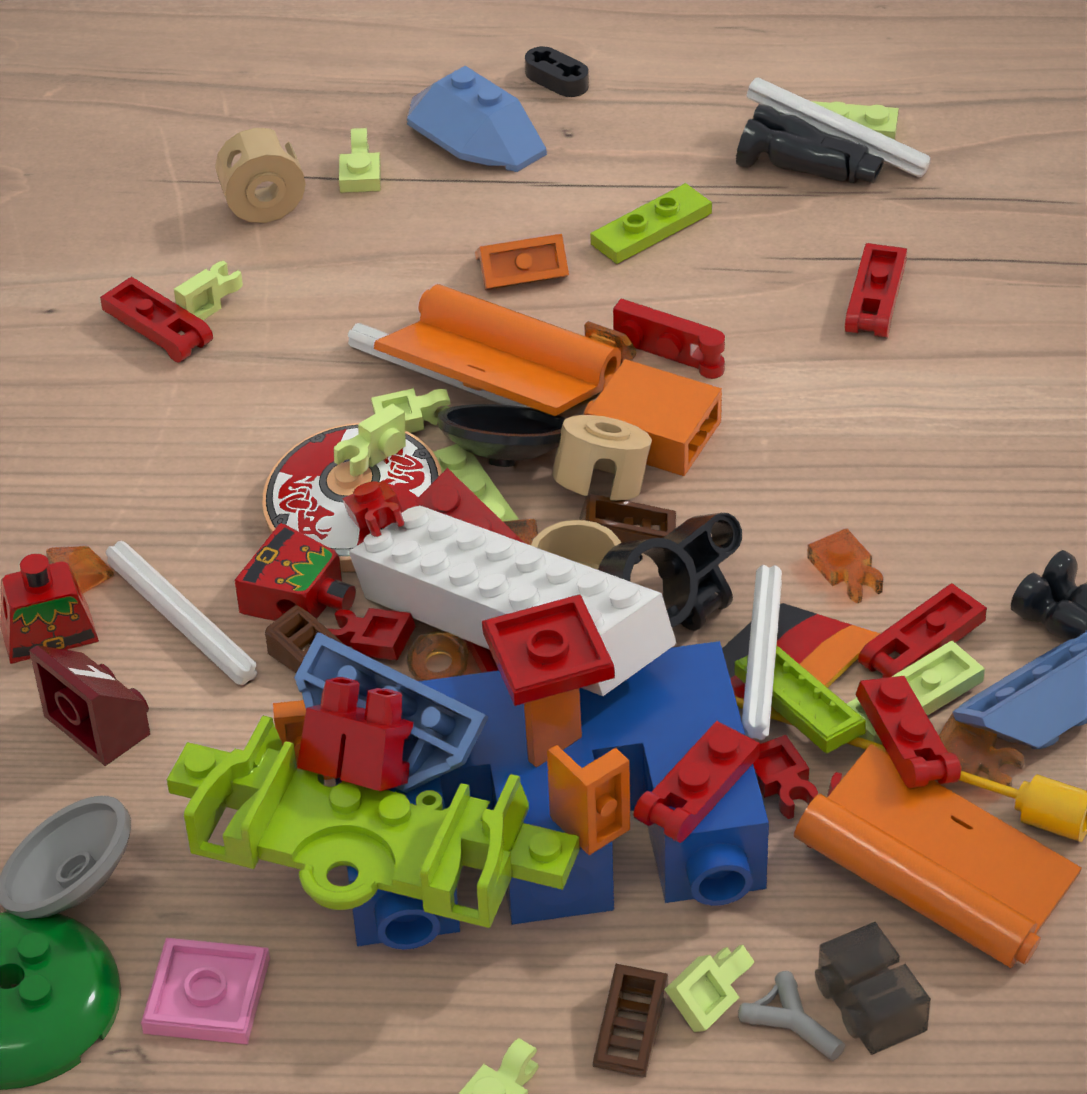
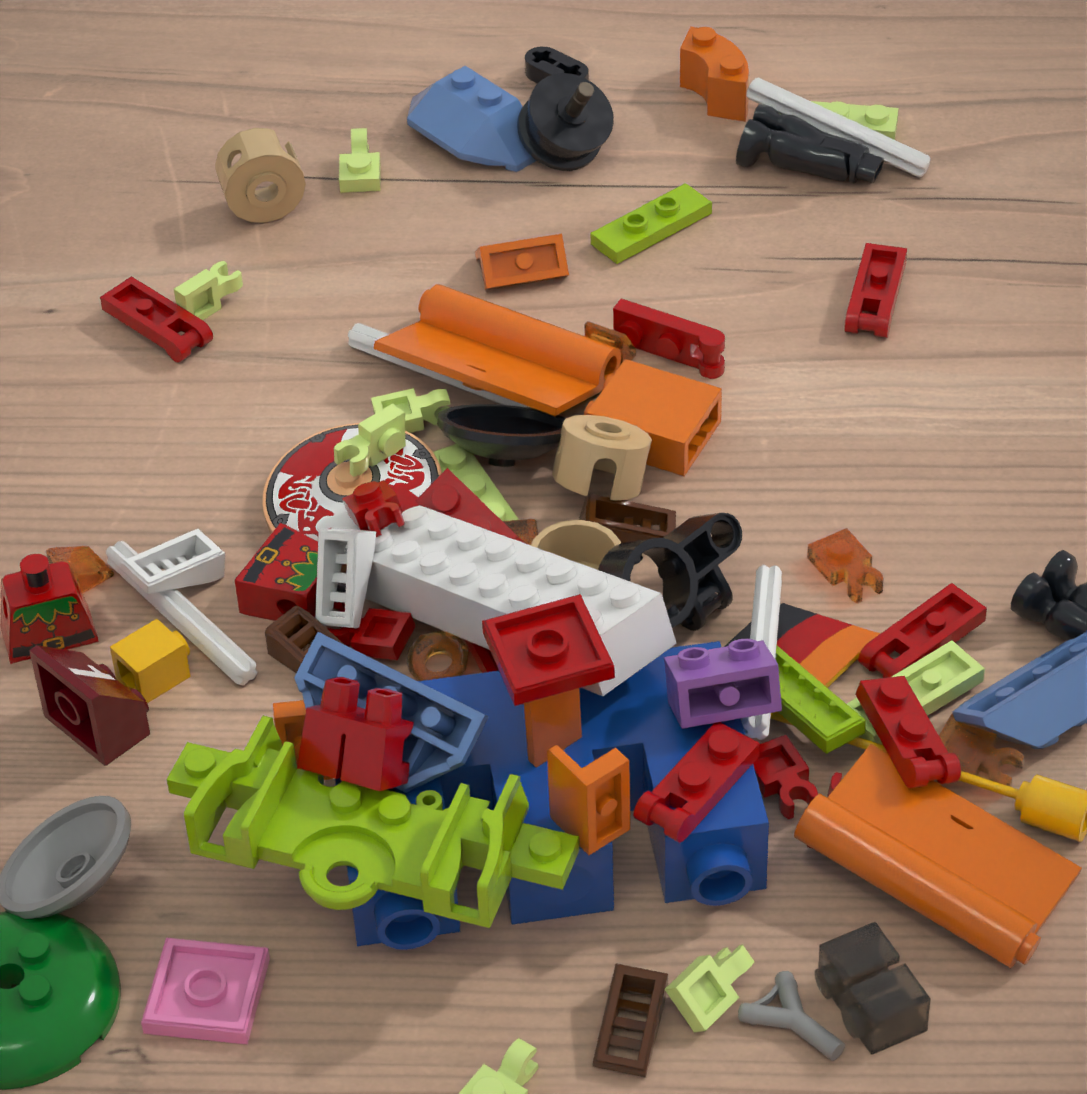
(151, 660): none -> yellow brick
(187, 560): none -> white slope
(359, 563): none -> white slope
(565, 122): none -> black wheel
(716, 72): none -> orange brick
(722, 683): none -> medium lavender brick

